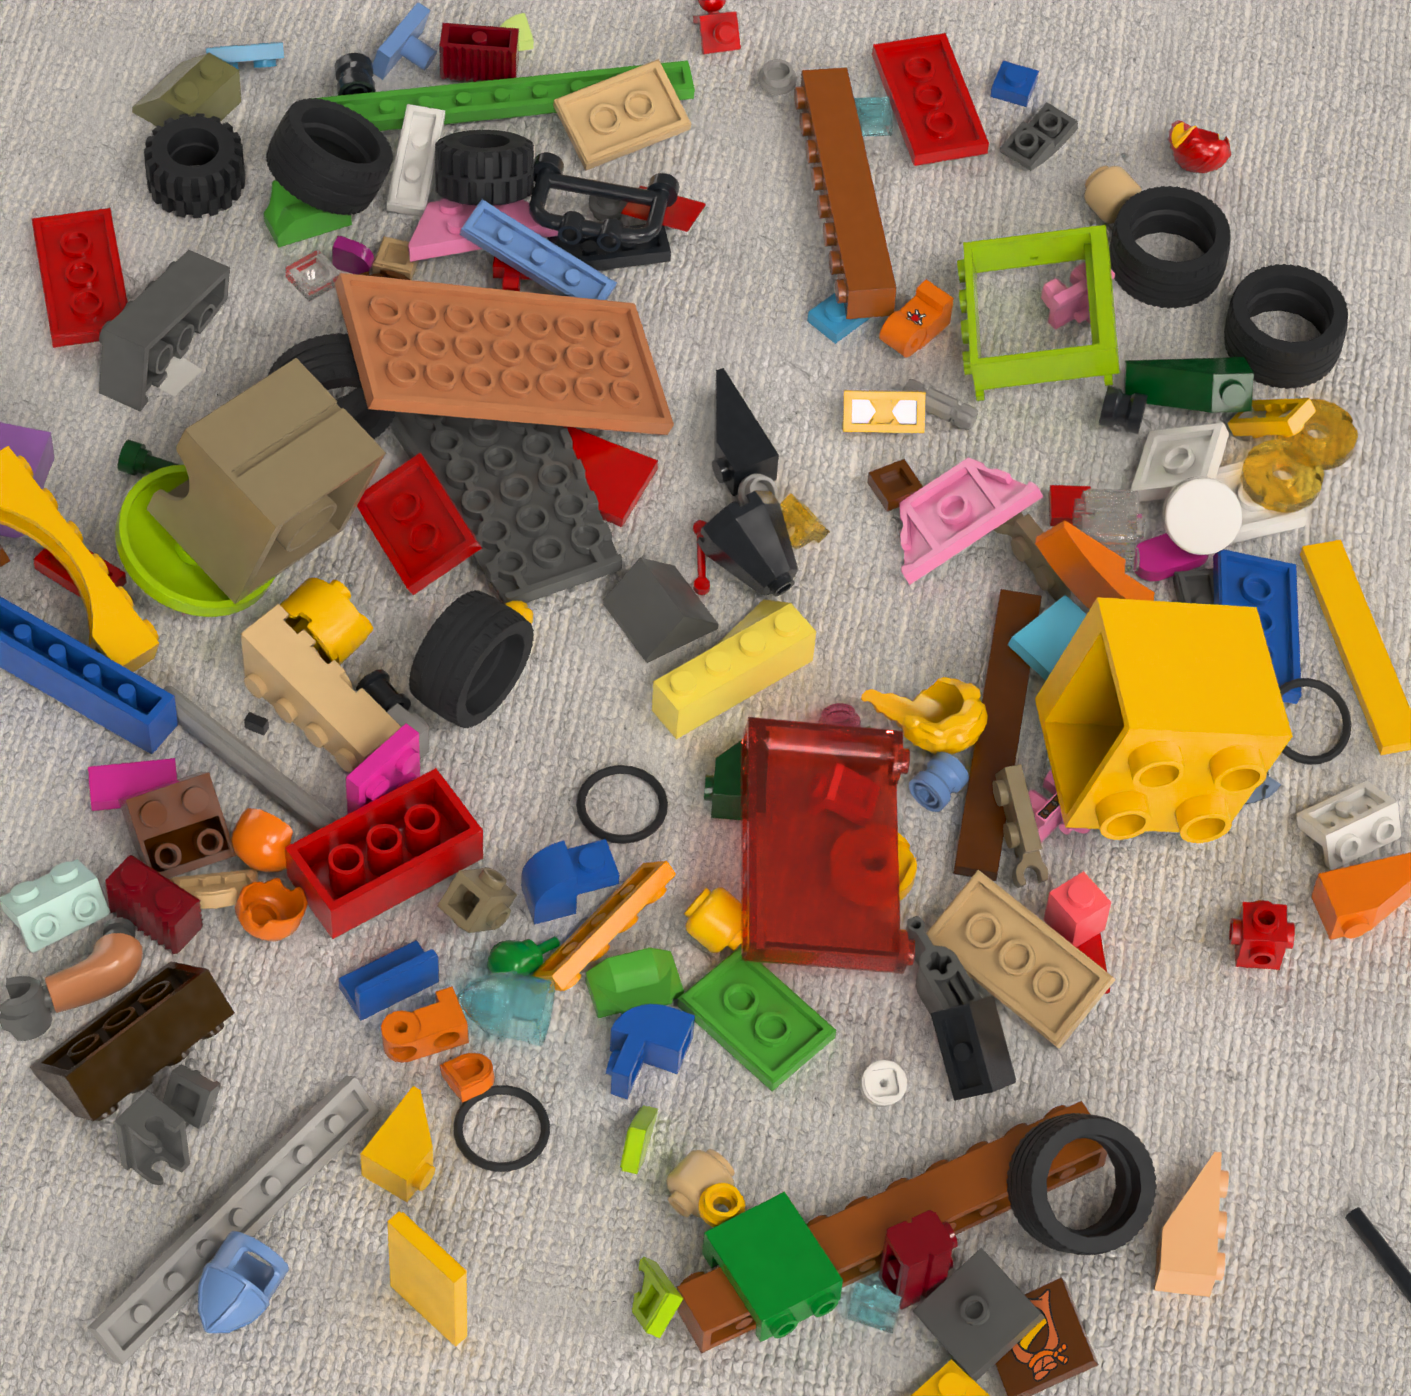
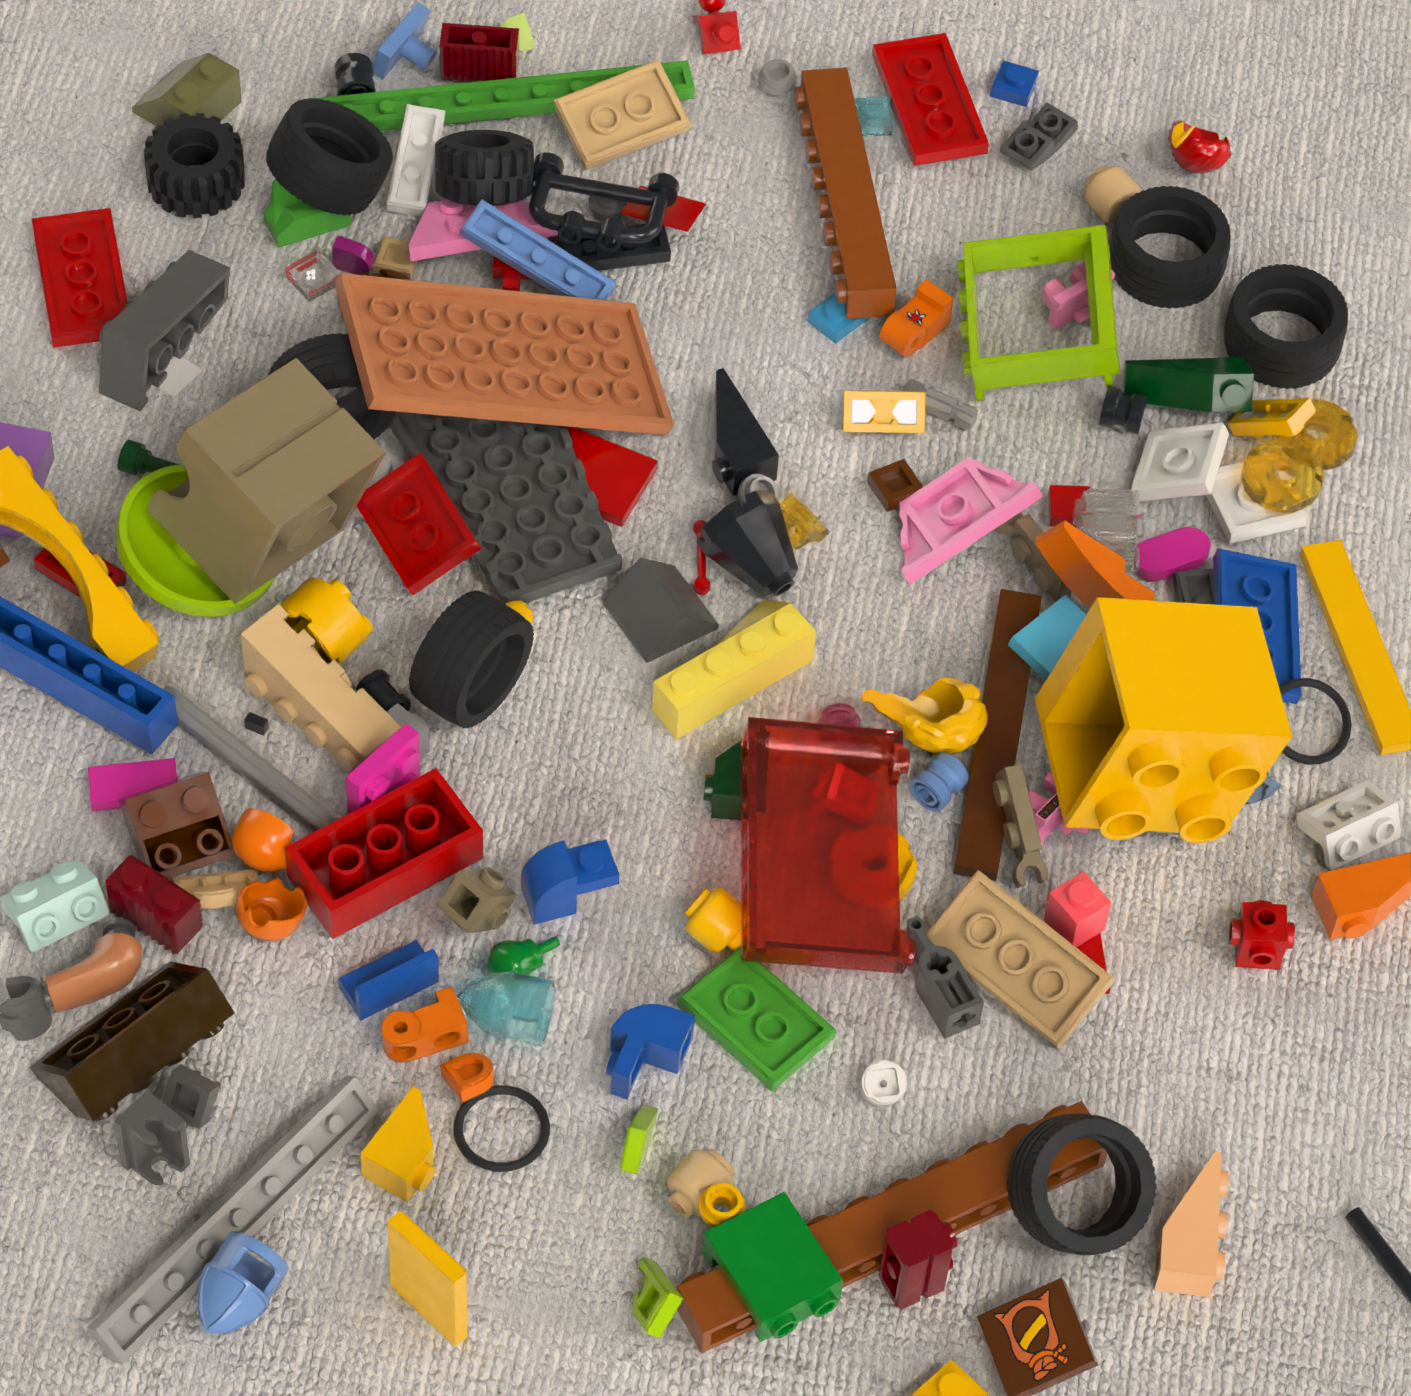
(261, 53): dark azure plate -> none
(612, 917): light orange plate -> none
(615, 838): black tyre -> none
(633, 981): bright green slope -> none
(874, 1307): clear light blue plate -> none
(973, 1048): black panel -> none
(978, 1314): dark grey plate -> none
(1201, 515): white head -> none

